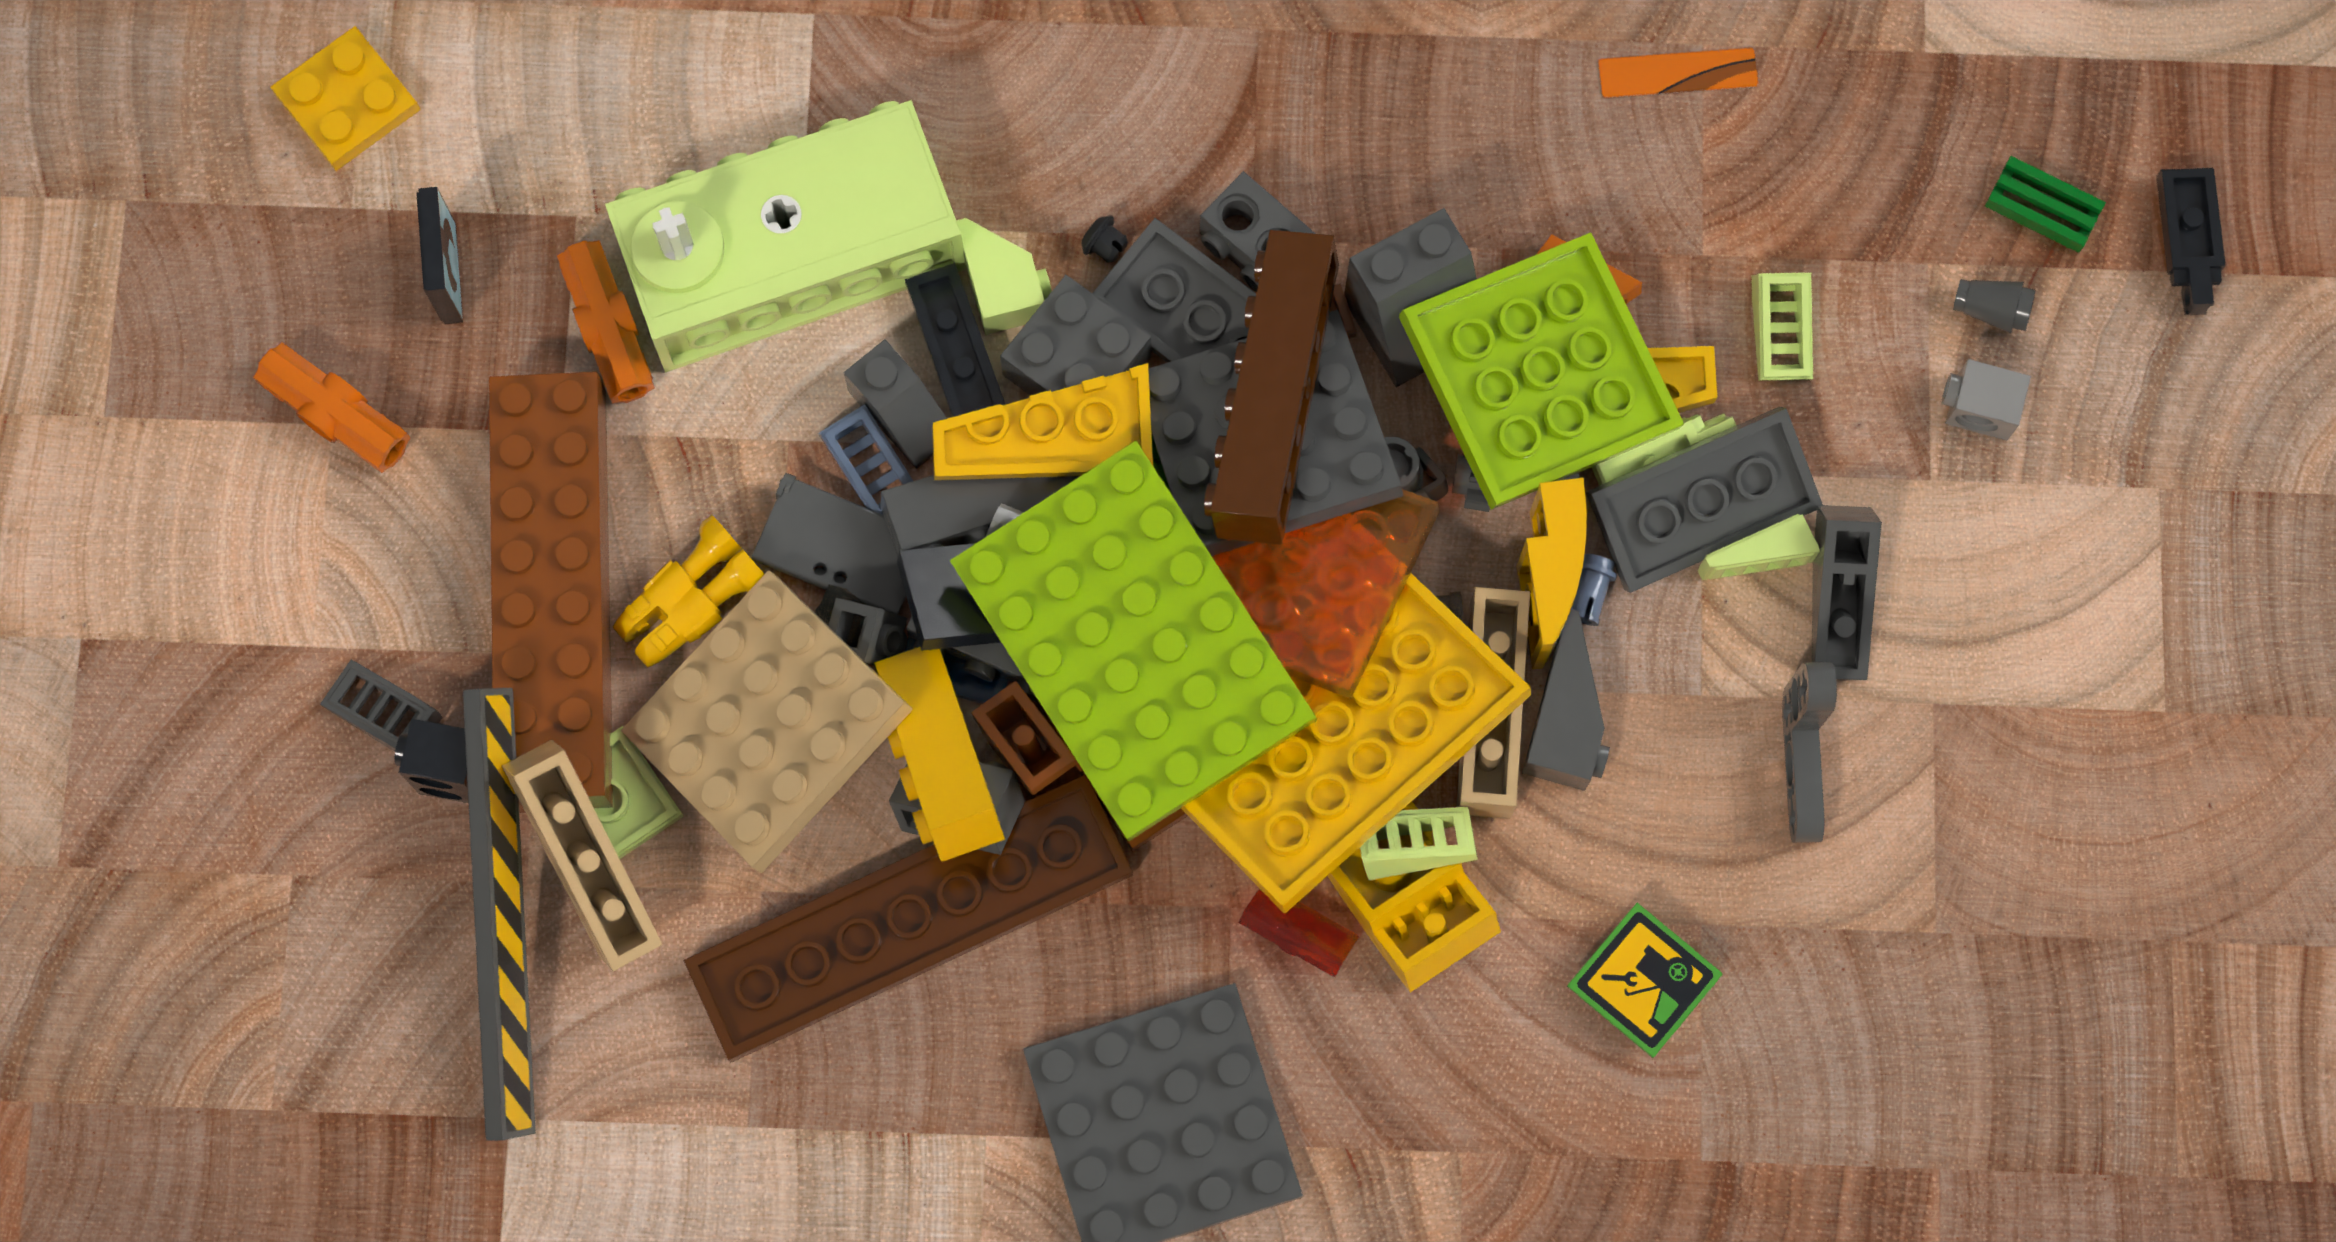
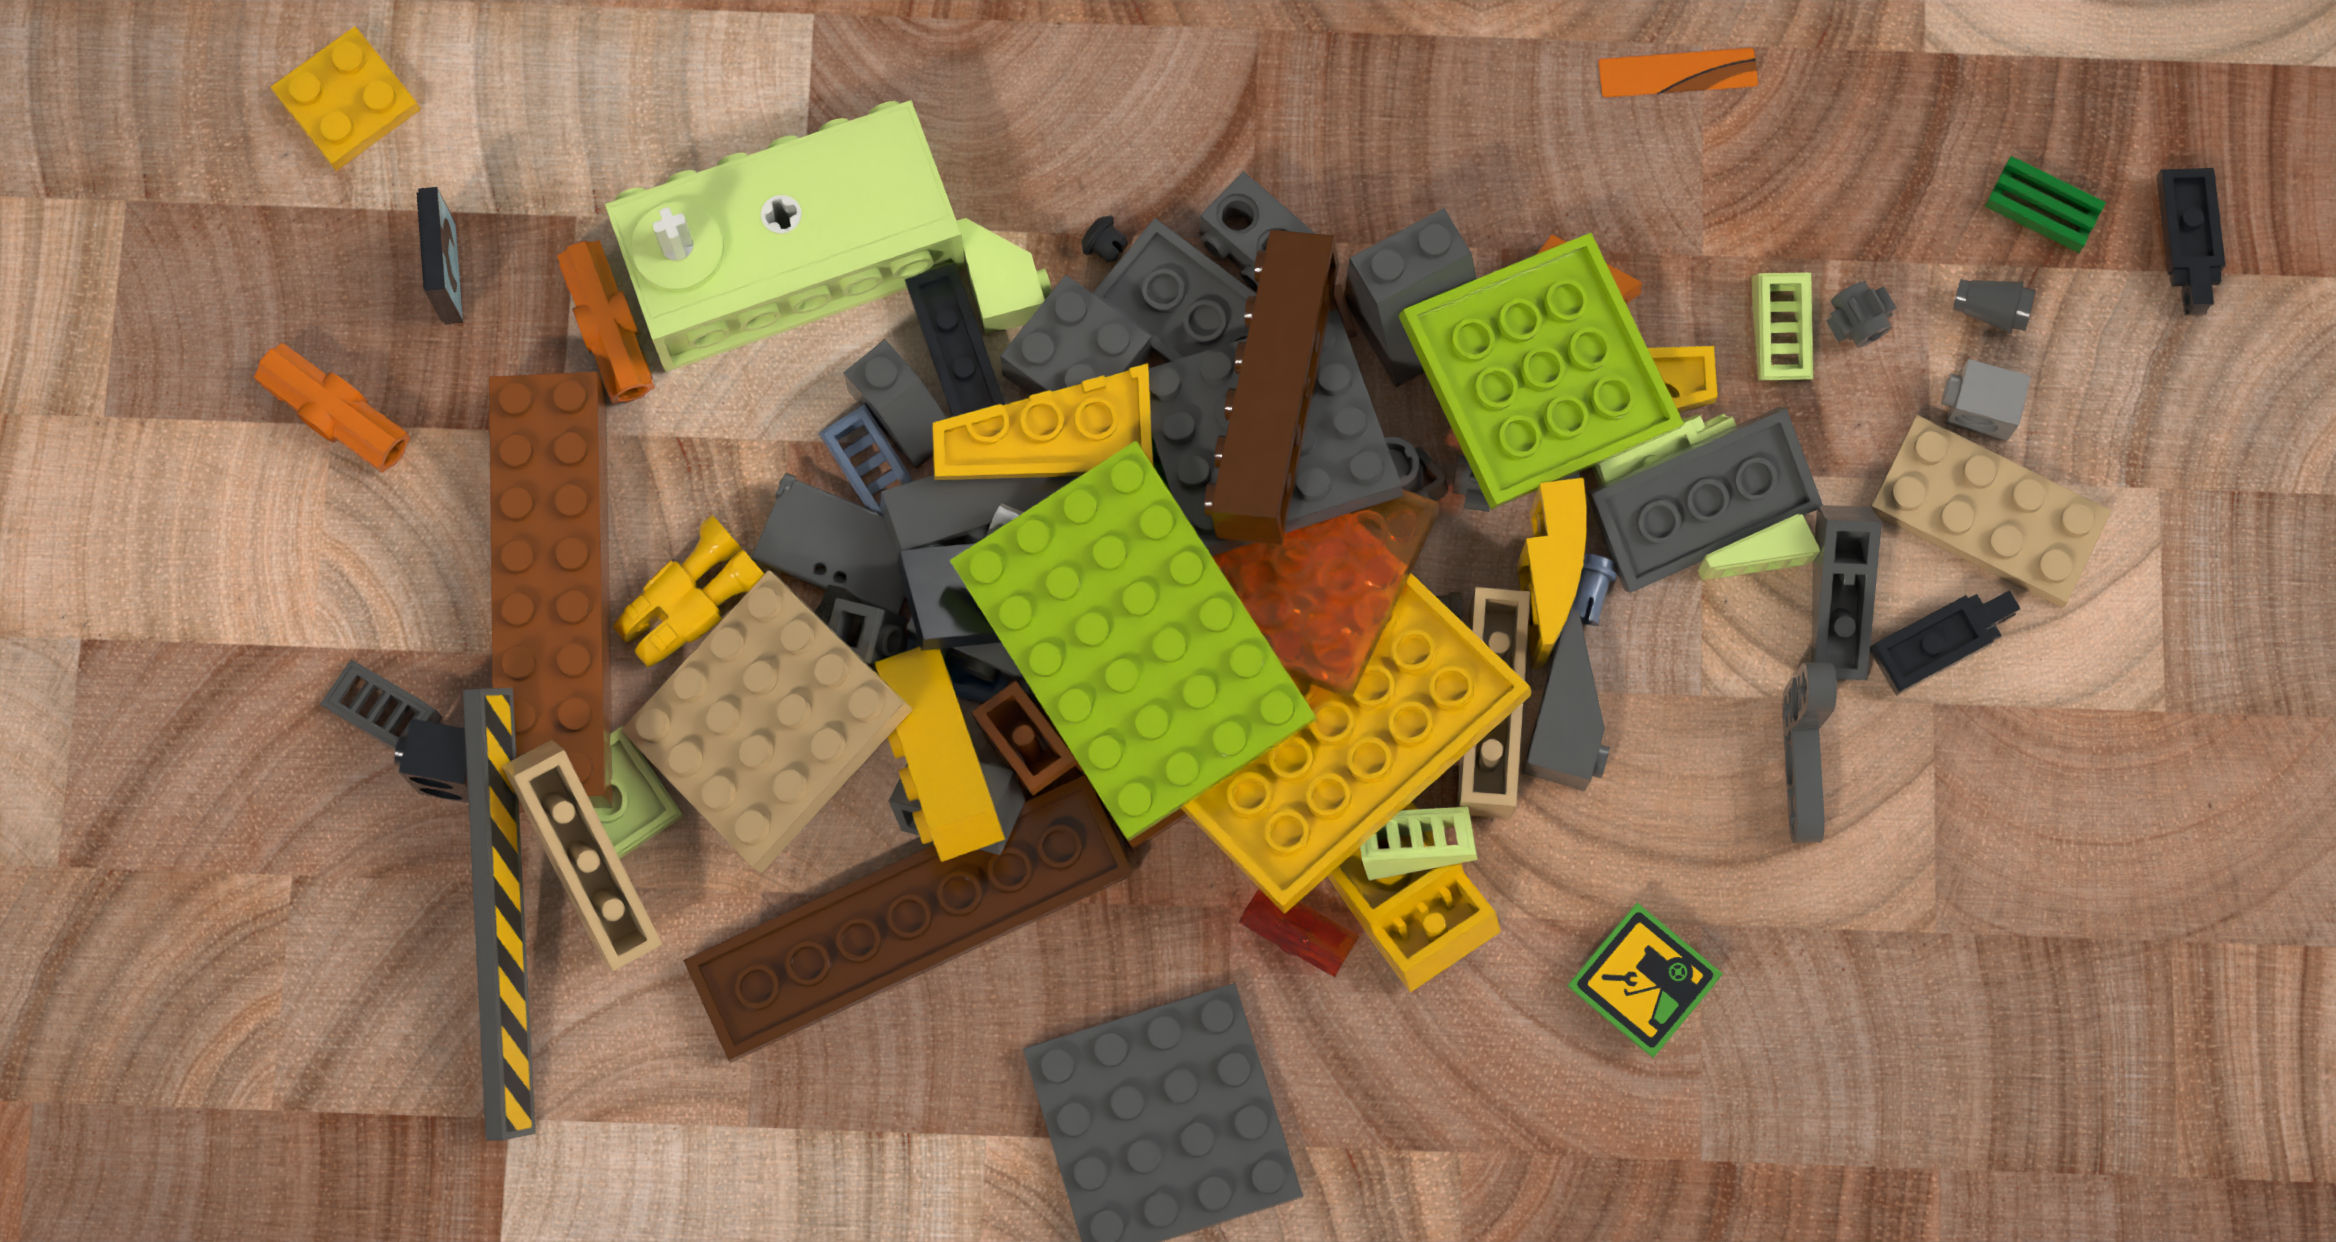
(1861, 314): none -> dark grey gear
(1941, 639): none -> black hinge
(1990, 511): none -> tan plate

